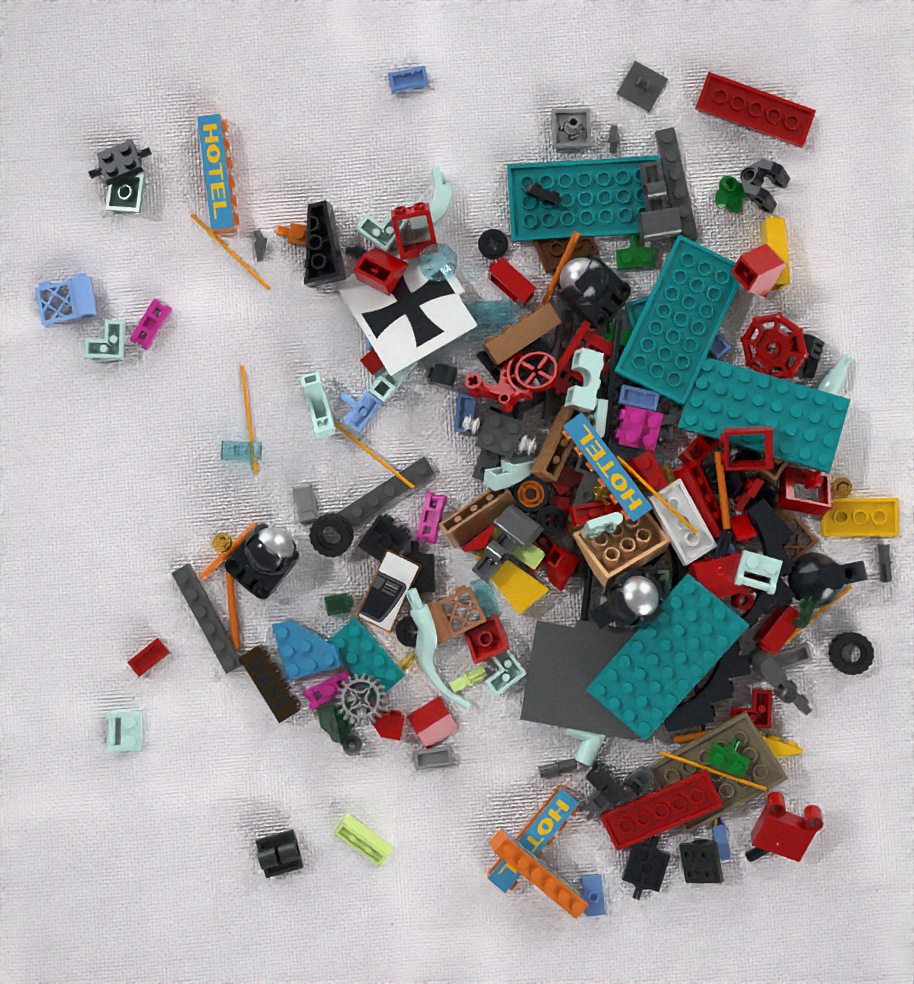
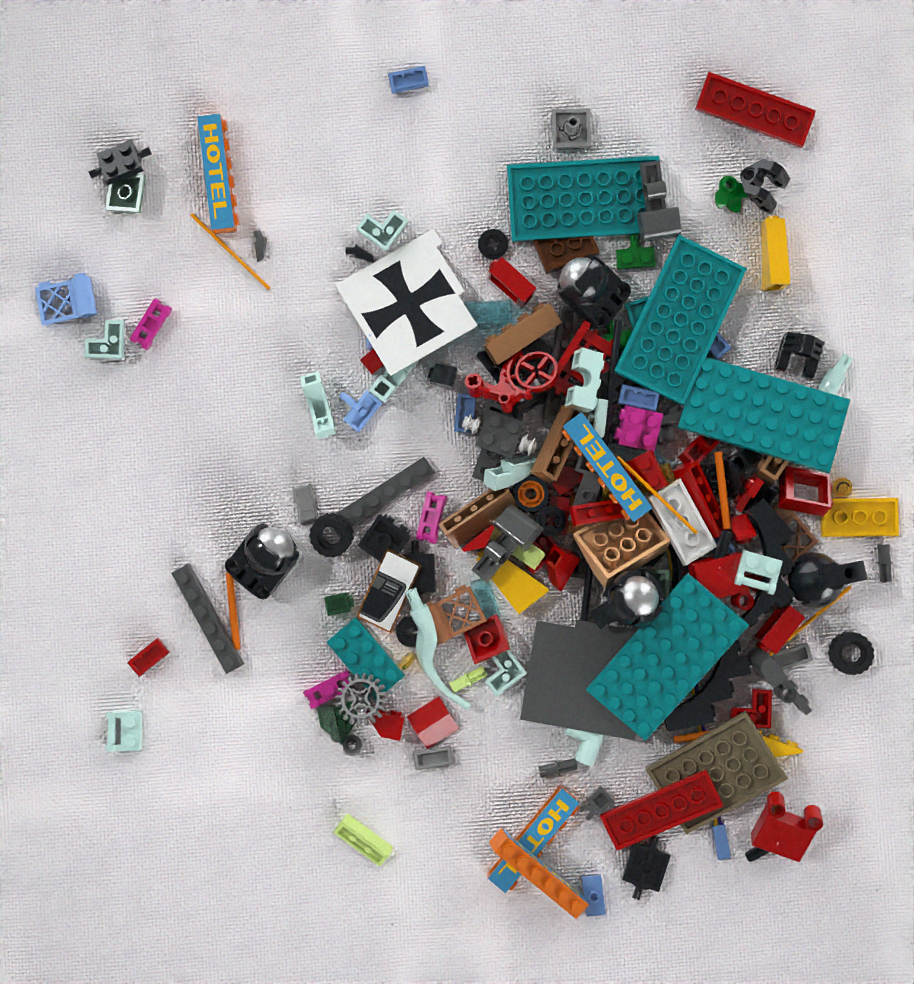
(222, 542): clear yellow tile -> none
(223, 556): orange piece -> none
(241, 450): clear light blue slope -> none
(248, 412): light orange axle -> none
(270, 683): dark brown brick -> none
(279, 853): pearl dark grey plate -> none
(296, 233): orange plate -> none
(304, 650): dark azure plate -> none
(323, 251): black wedge -> none
(374, 455): light orange axle -> none
(380, 270): red slope -> none
(401, 212): red window -> none
(438, 262): clear light blue dish -> none
(439, 205): light aqua arch -> none
(548, 197): black plate -> none
(564, 260): orange piece -> none
(600, 494): clear yellow plant -> none
(608, 523): light aqua plate -> none
(613, 139): dark grey bar -> none
(613, 789): pearl dark grey plate -> none
(639, 779): dark grey plate -> none
(642, 86): dark grey piece -> none
(675, 180): dark grey plate -> none
(701, 862): pearl dark grey plate -> none
(712, 770): light orange axle -> none
(728, 758): green plate -> none
(748, 464): red window -> none
(759, 270): red slope -> none
(783, 344): red plate -> none
(807, 606): clear green plate -> none
(813, 480): red plate -> none

